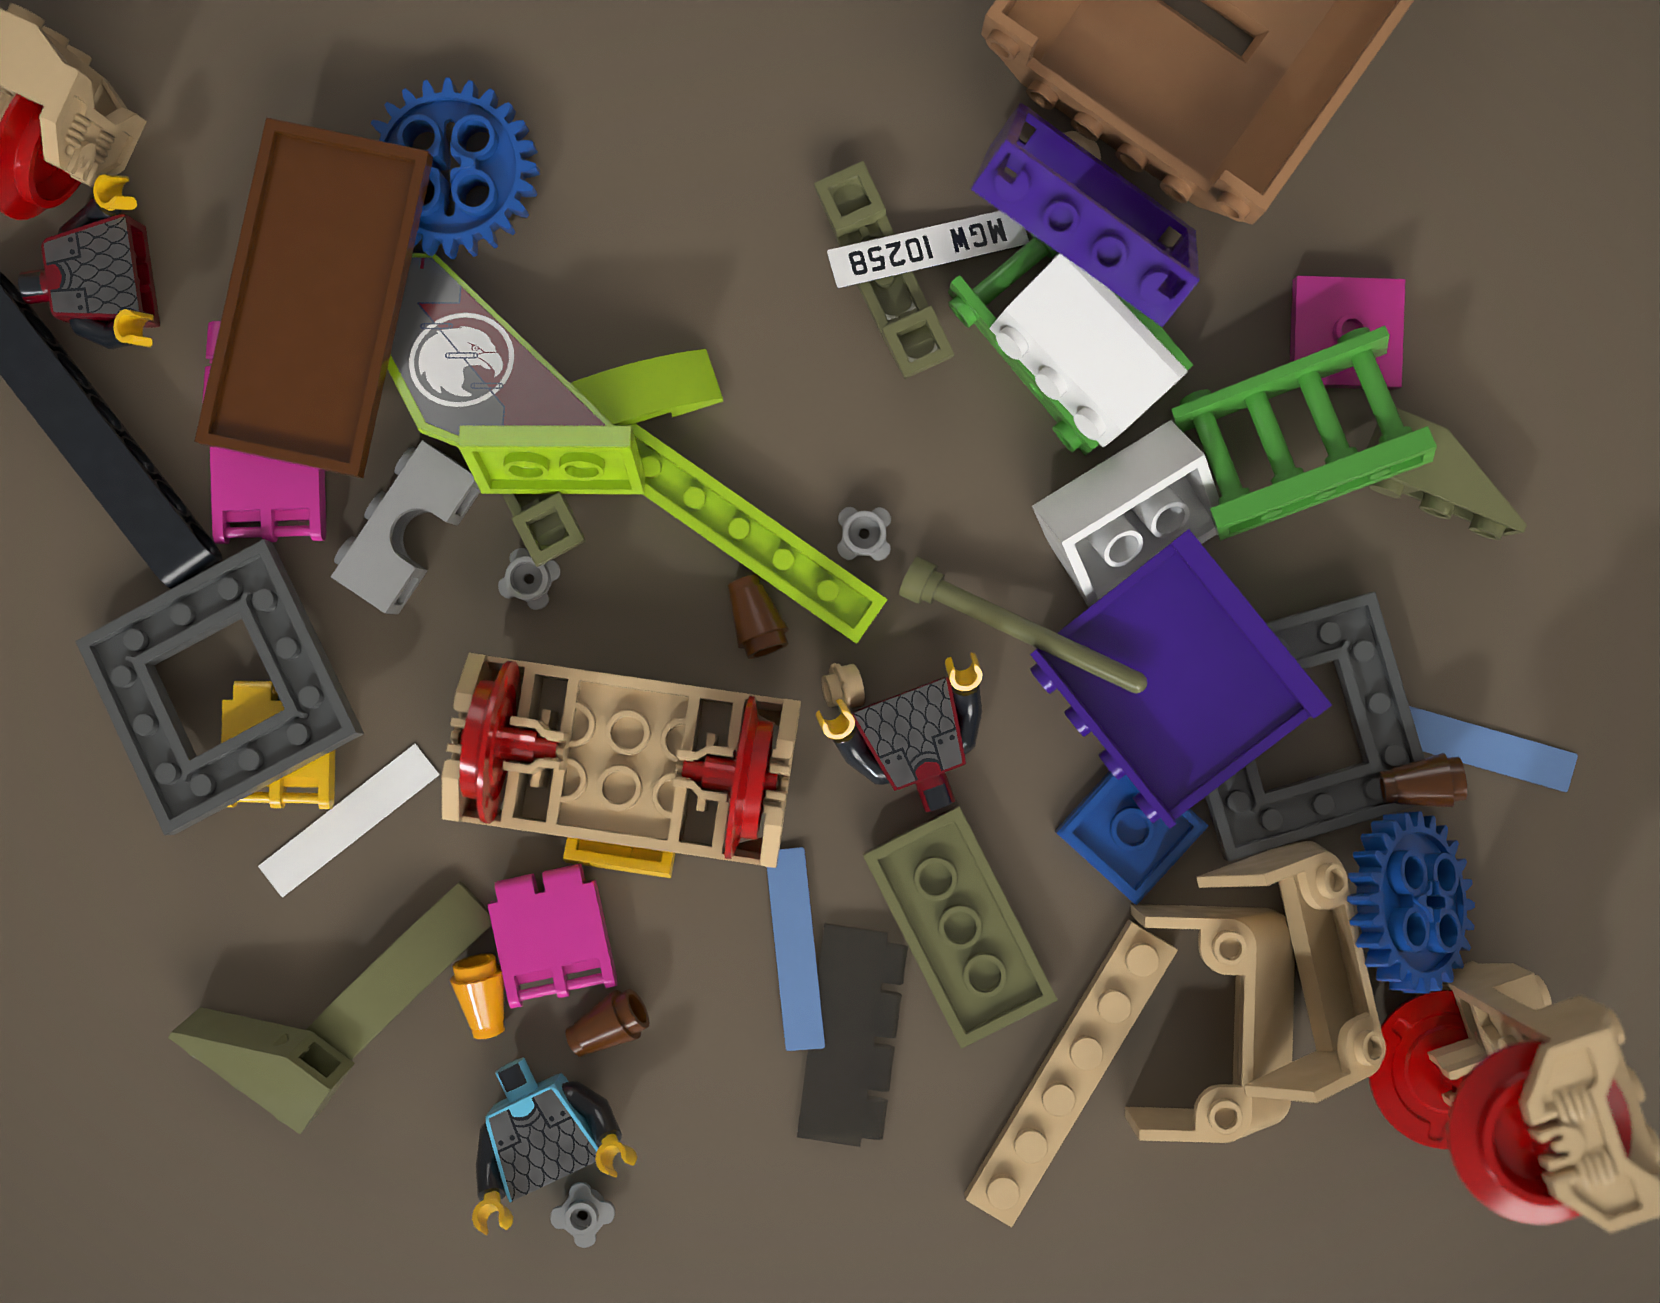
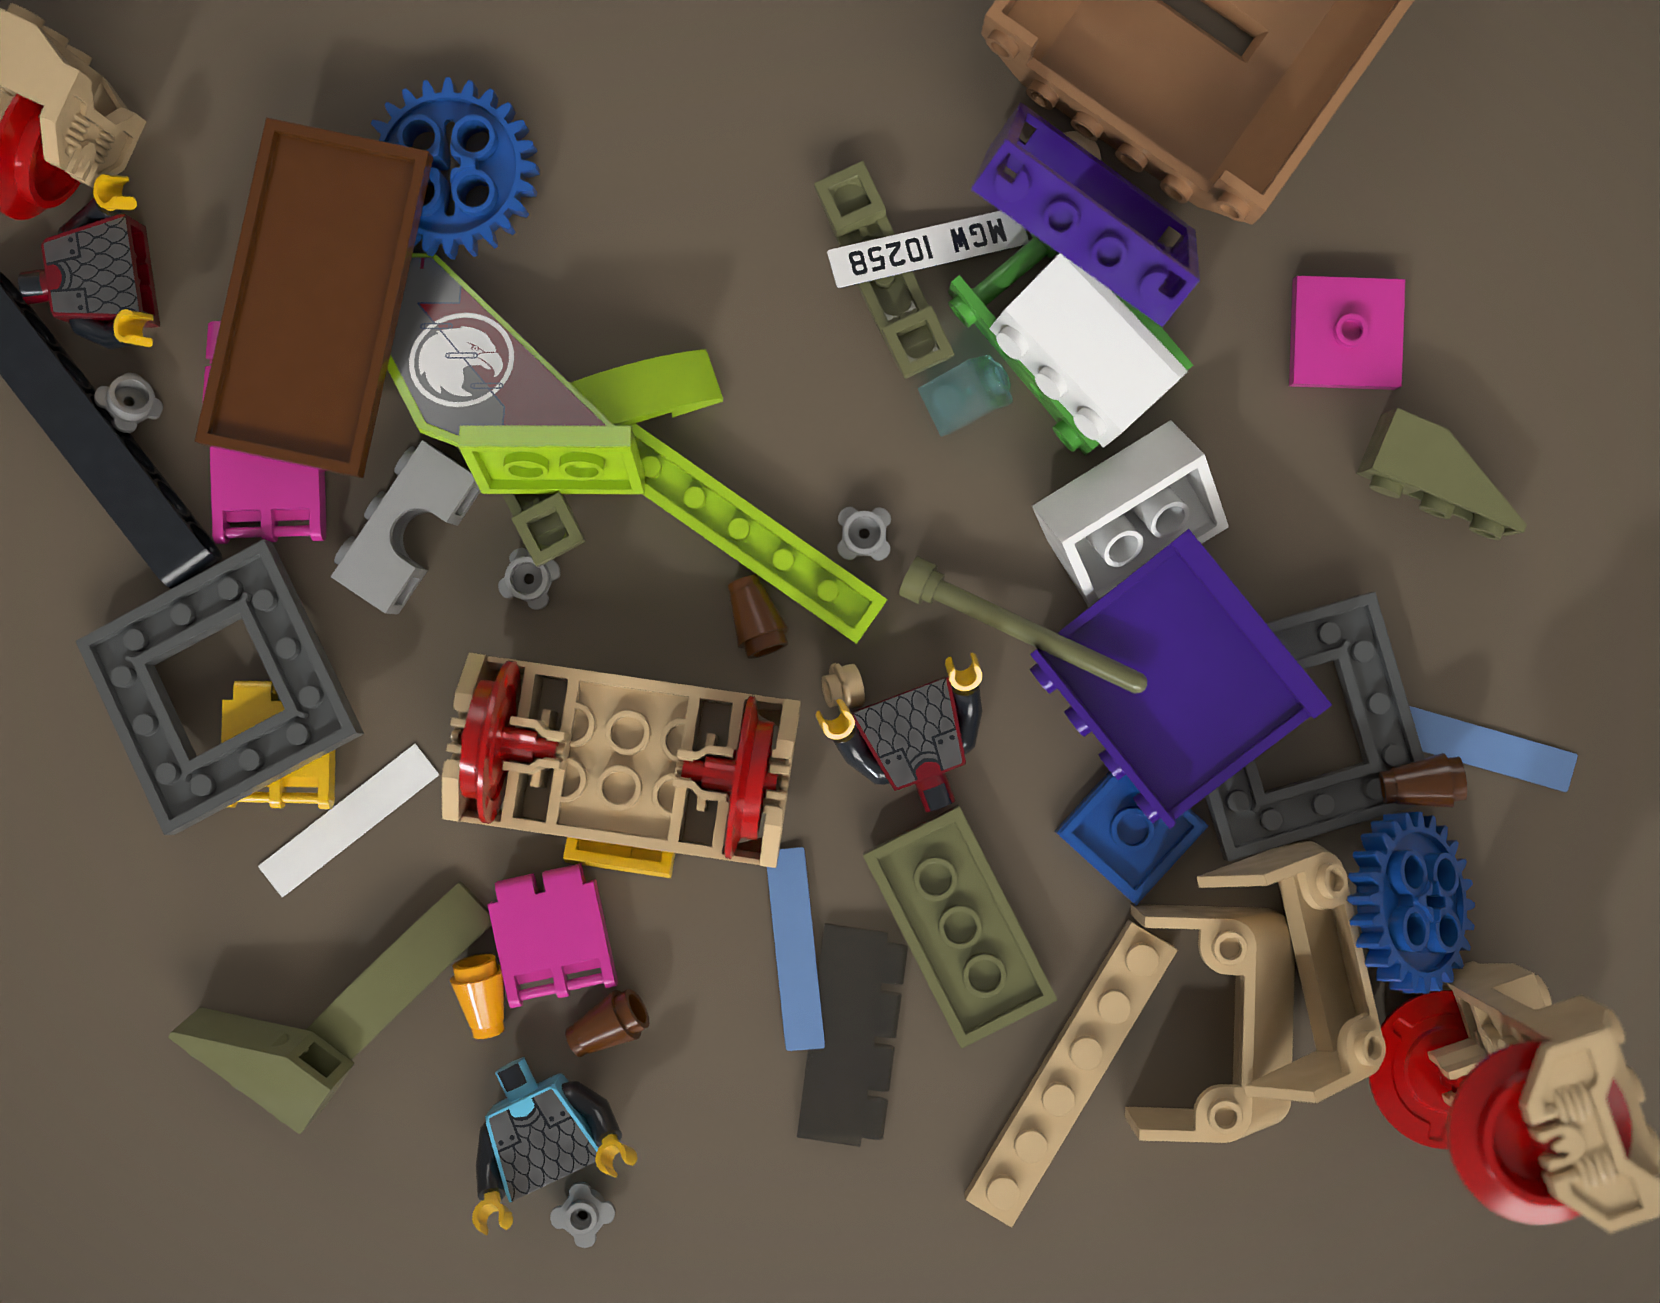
(130, 387): none -> light grey plate
(966, 393): none -> clear light blue bracket
(1345, 467): bright green fence -> none

